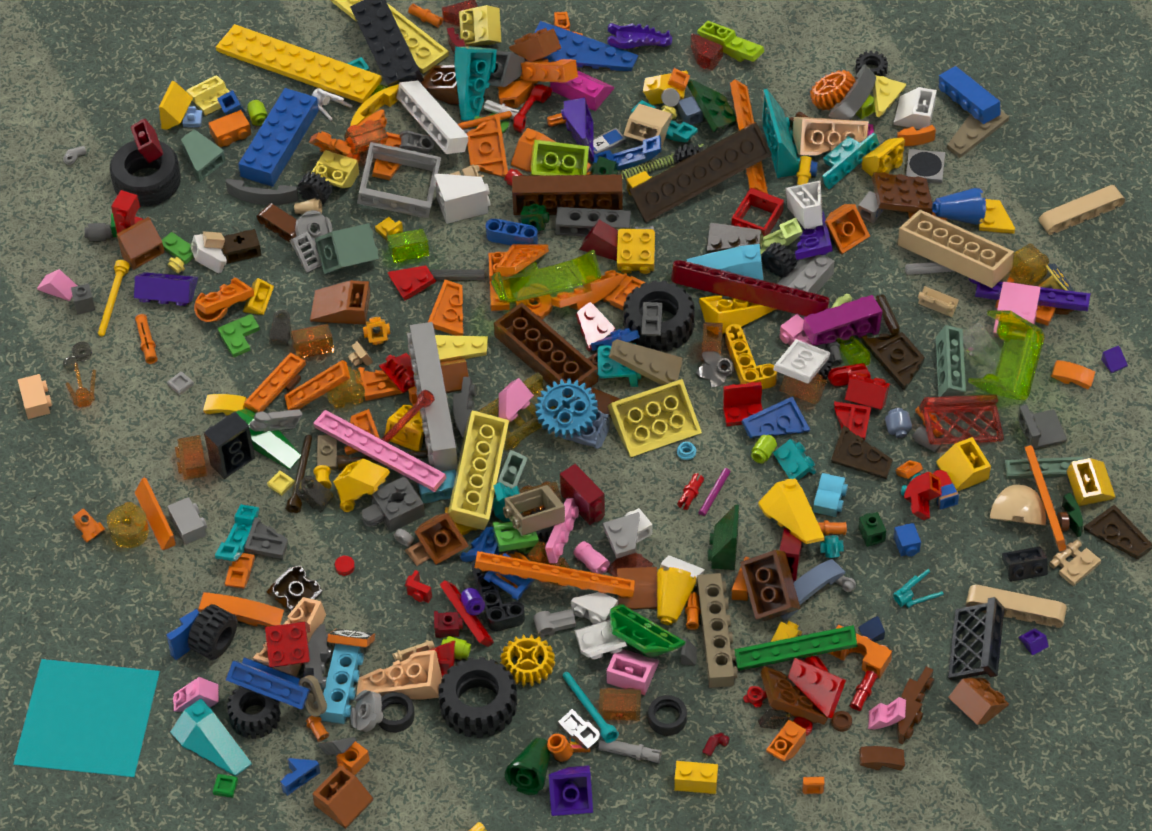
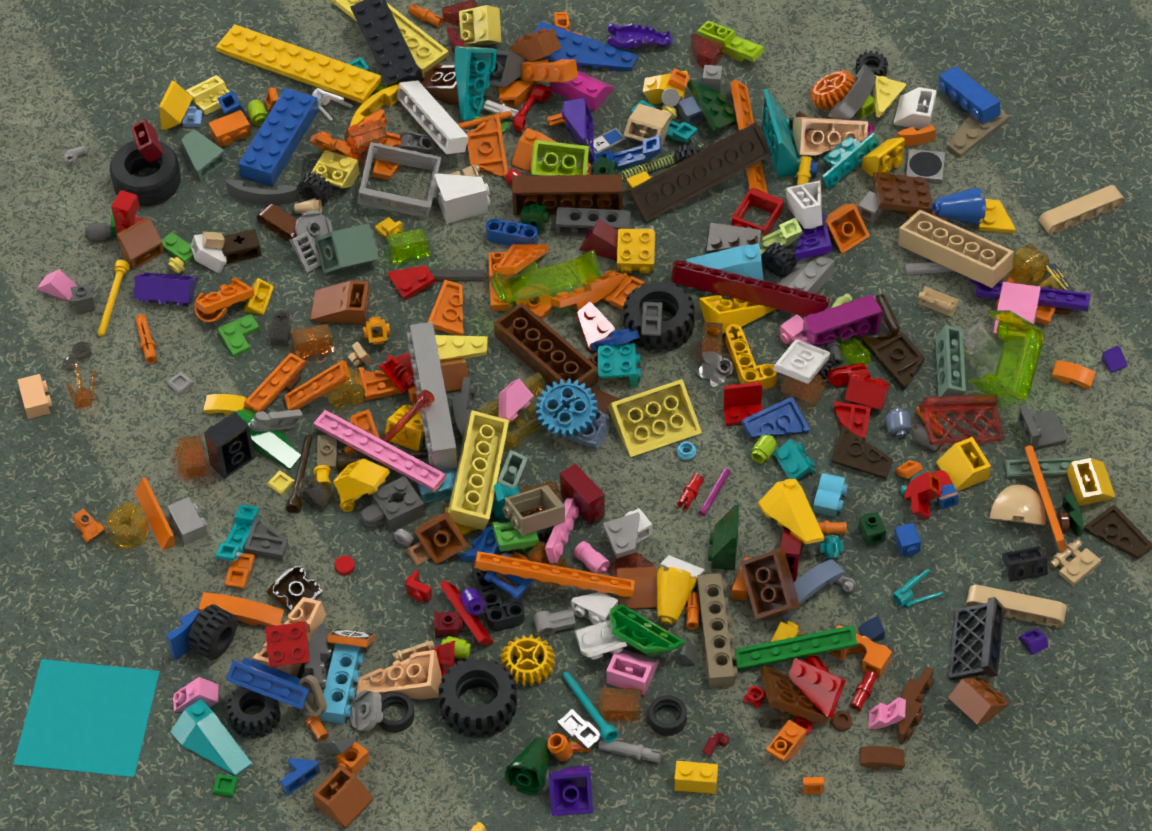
(271, 98): none -> orange tile
(653, 364): dark tan wing -> none
(712, 77): none -> light grey brick

